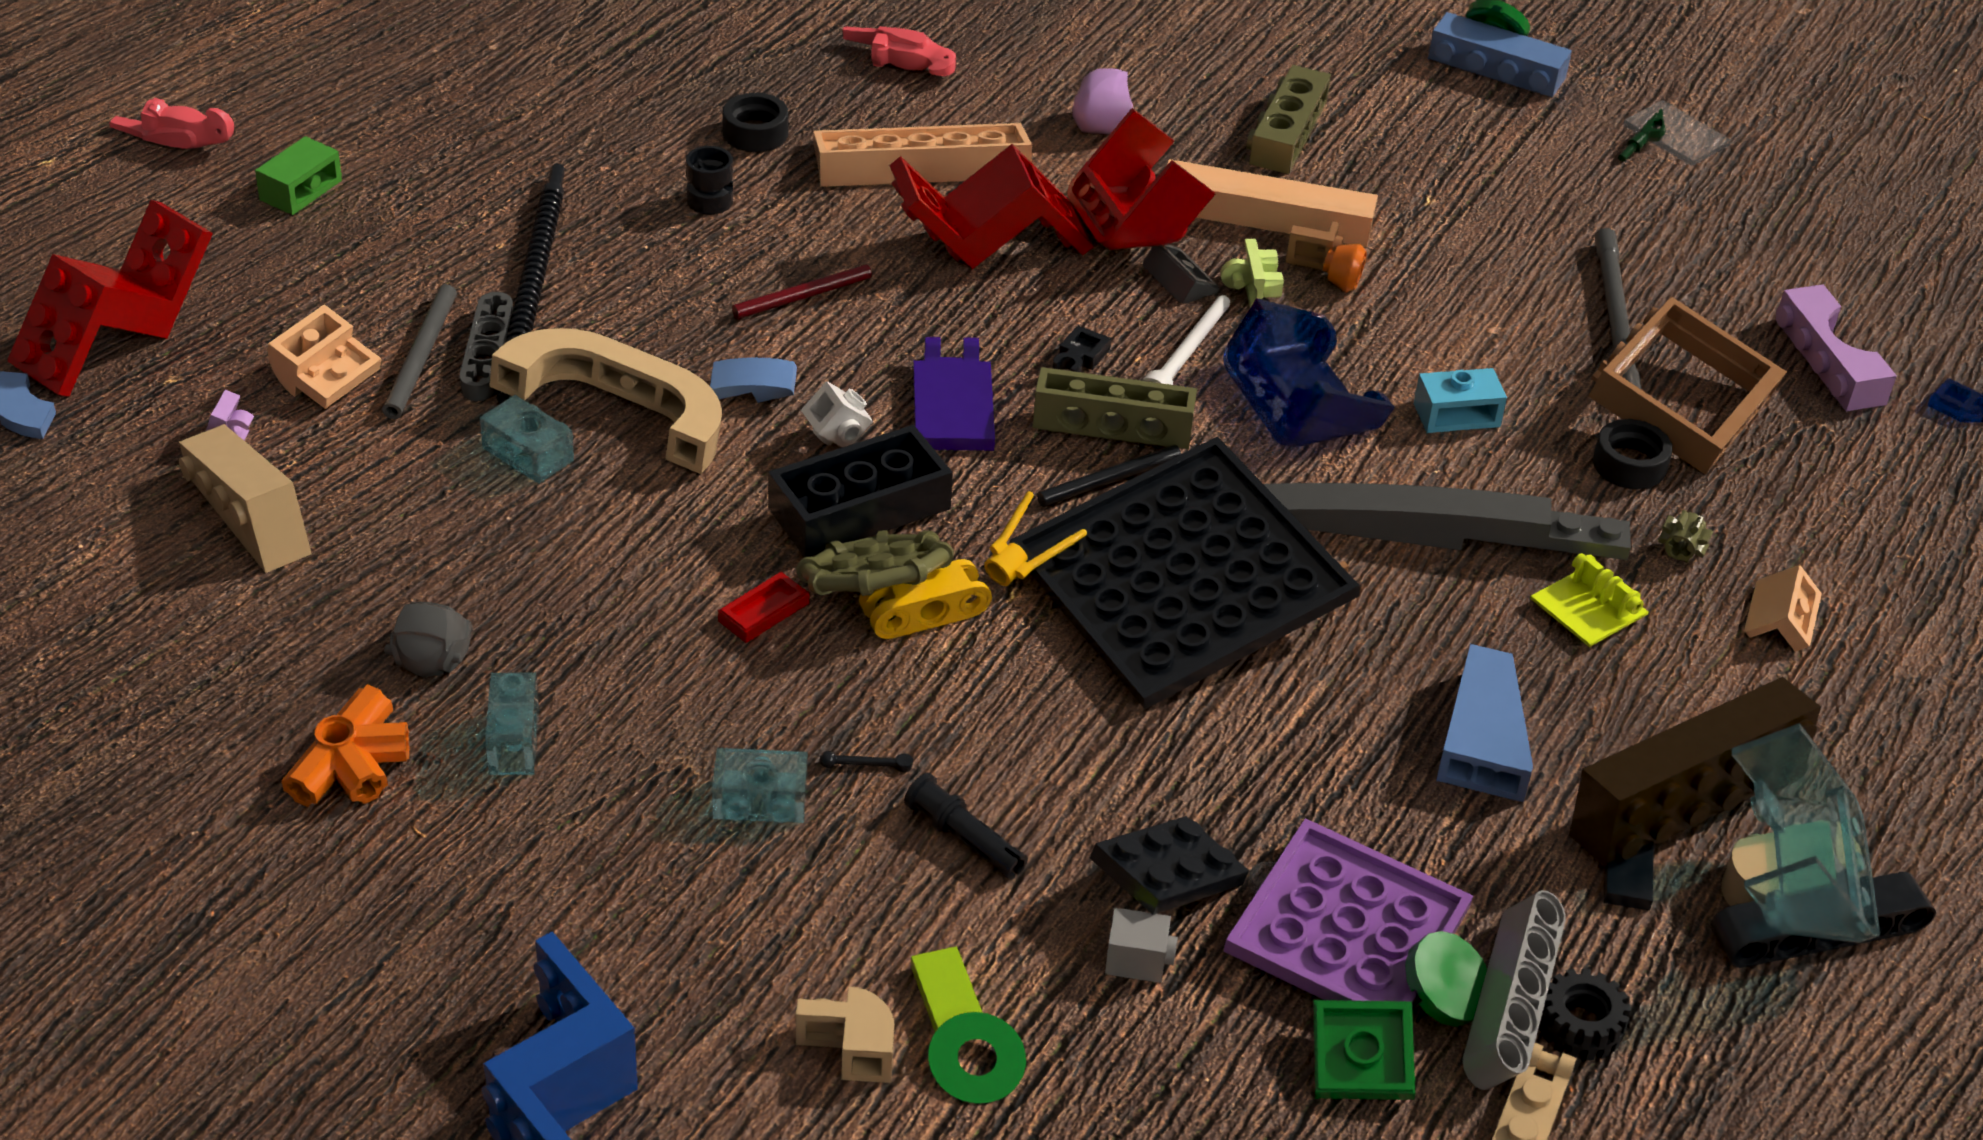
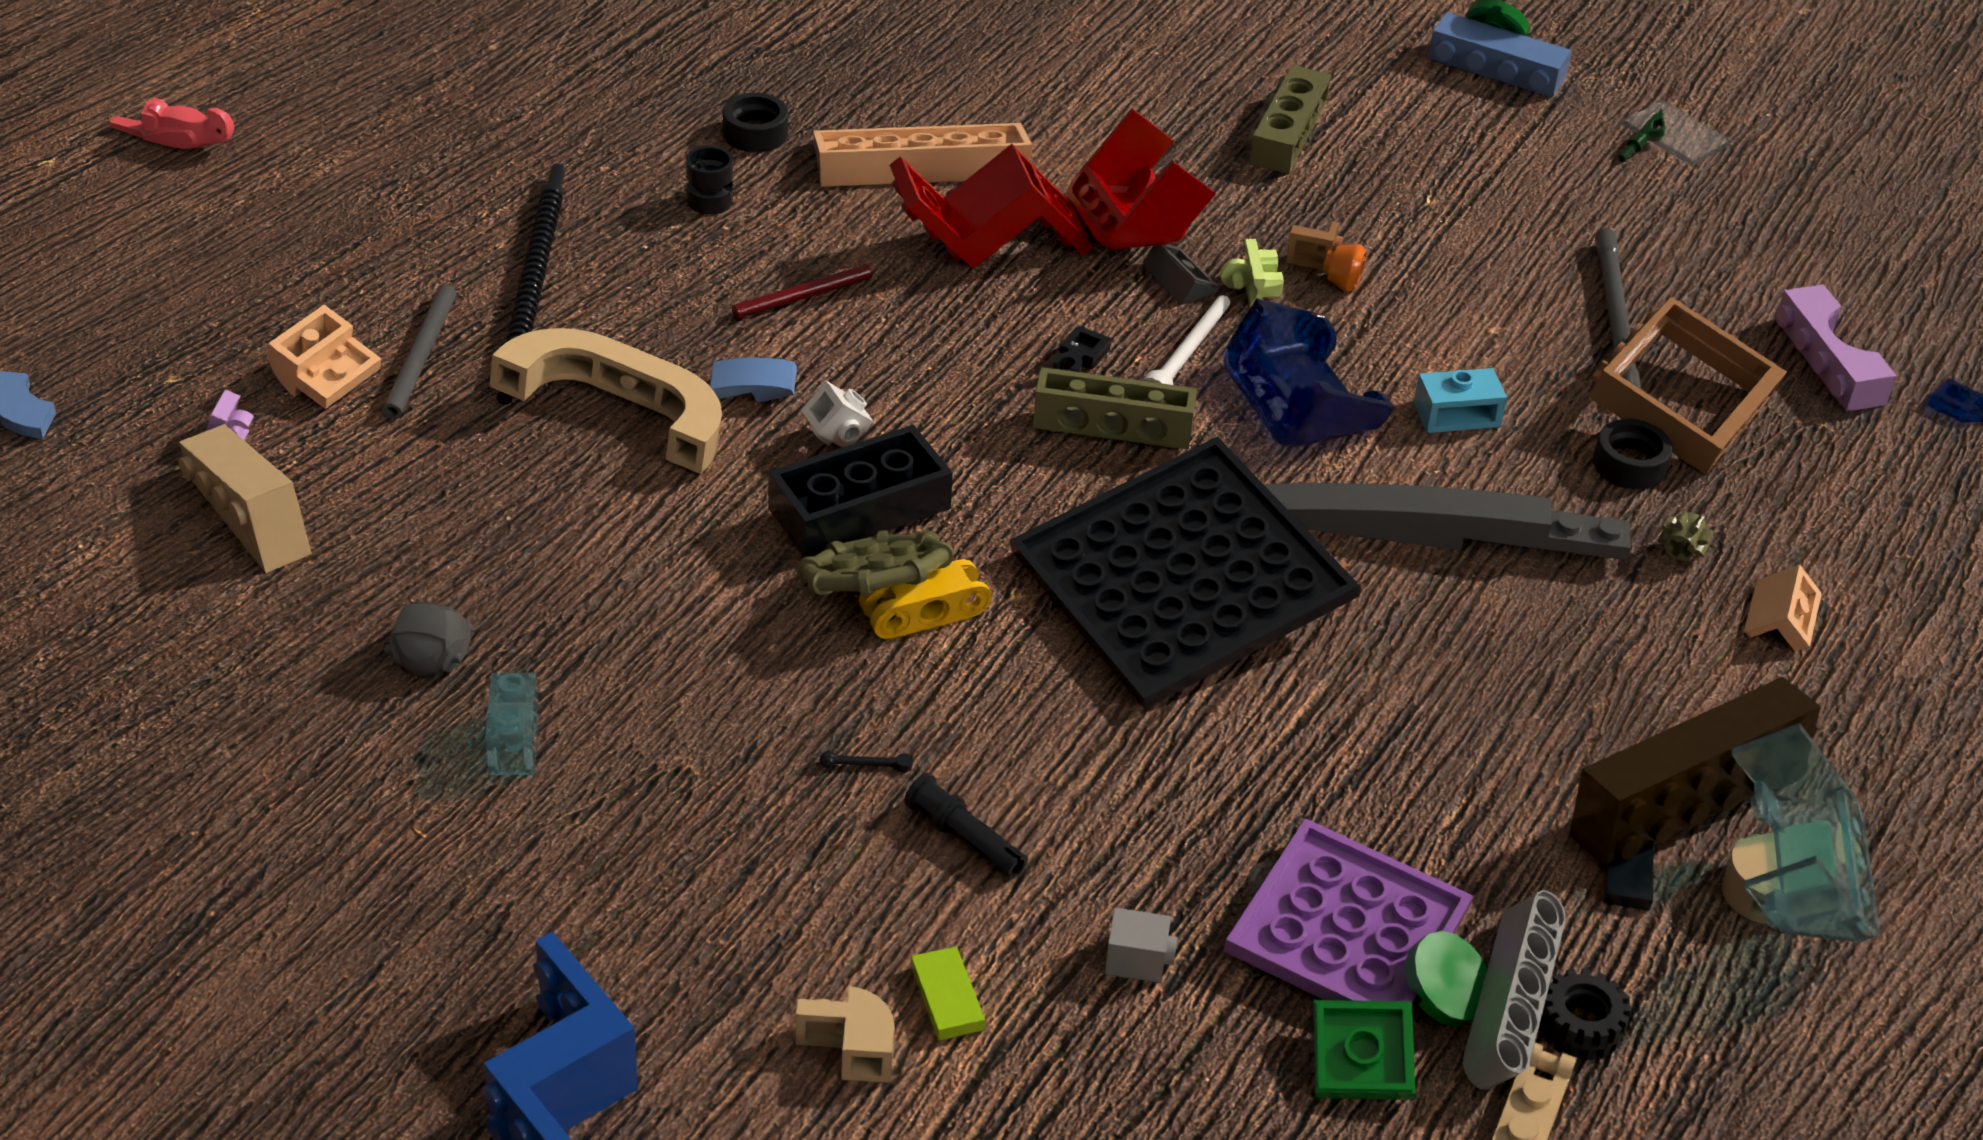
(83, 295): red bracket -> none
(298, 175): bright green brick -> none
(348, 751): orange piece -> none
(484, 345): dark grey beam -> none
(527, 438): clear light blue brick -> none
(760, 785): clear light blue brick -> none
(763, 607): red tile -> none
(904, 49): coral animal -> none
(954, 398): dark purple tile -> none
(969, 1087): green piece -> none
(1010, 560): yellow plant -> none
(1102, 101): lavender piece -> none
(1106, 476): black bar -> none
(1169, 864): black plate -> none
(1281, 203): light nougat arch -> none
(1487, 731): medium blue slope -> none
(1591, 601): neon yellow hinge -> none
(1752, 942): black beam -> none

